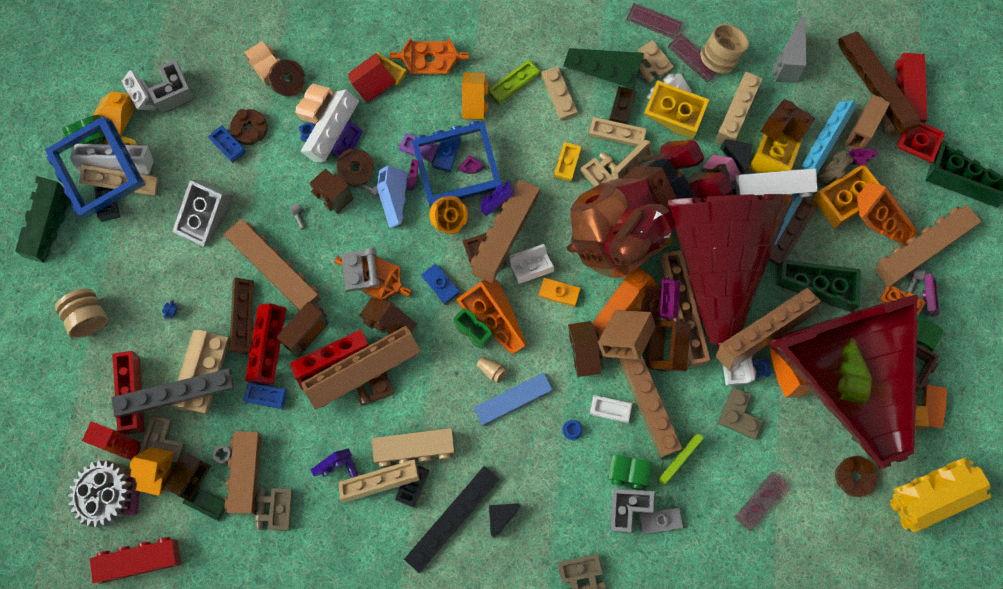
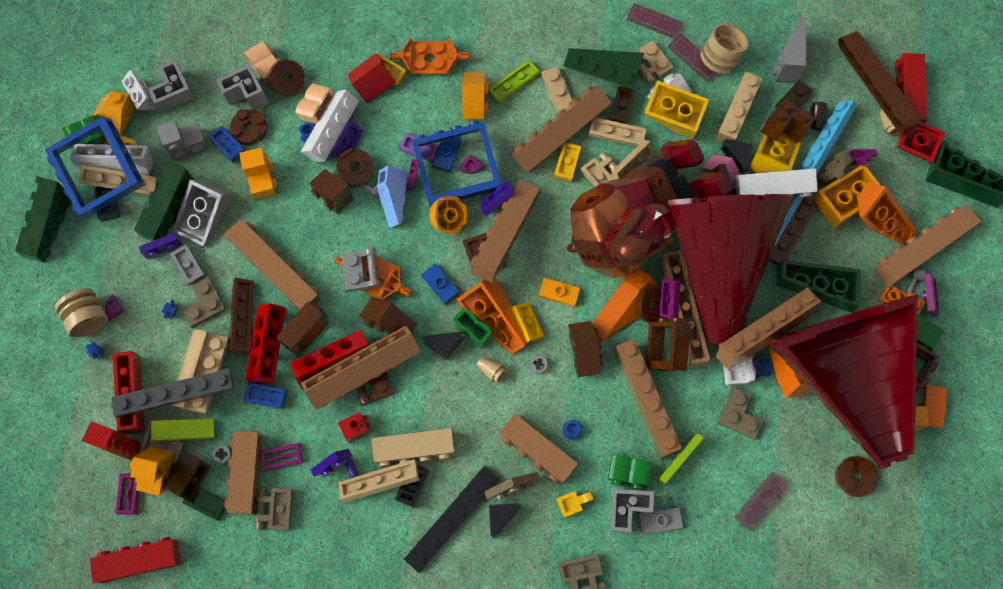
(94, 351): none -> blue plate
(99, 493): light grey gear -> none
(113, 308): none -> magenta tile
(155, 248): none -> dark purple plate
(164, 202): none -> dark green wedge
(182, 430): none -> lime tile
(183, 140): none -> light grey brick
(187, 265): none -> light grey plate
(208, 305): none -> dark tan plate
(243, 85): none -> light grey brick
(259, 173): none -> light orange brick
(295, 209): light grey hand -> none
(298, 453): none -> magenta tile
(354, 427): none -> red brick
(443, 343): none -> black slope
(512, 485): none -> dark tan plate
(513, 399): medium blue tile -> none
(527, 322): none -> yellow plate
(531, 264): white bracket -> none
(533, 367): none -> light grey bush
(538, 449): none -> medium nougat brick
(561, 128): none -> medium nougat brick
(571, 504): none -> yellow plate
(611, 409): white tile -> none
(626, 334): medium nougat brick -> none
(797, 94): none -> dark brown plate
(819, 111): none -> dark brown cone
(856, 376): clear neon green slope -> none
(867, 123): medium nougat brick -> none
(940, 494): yellow brick -> none

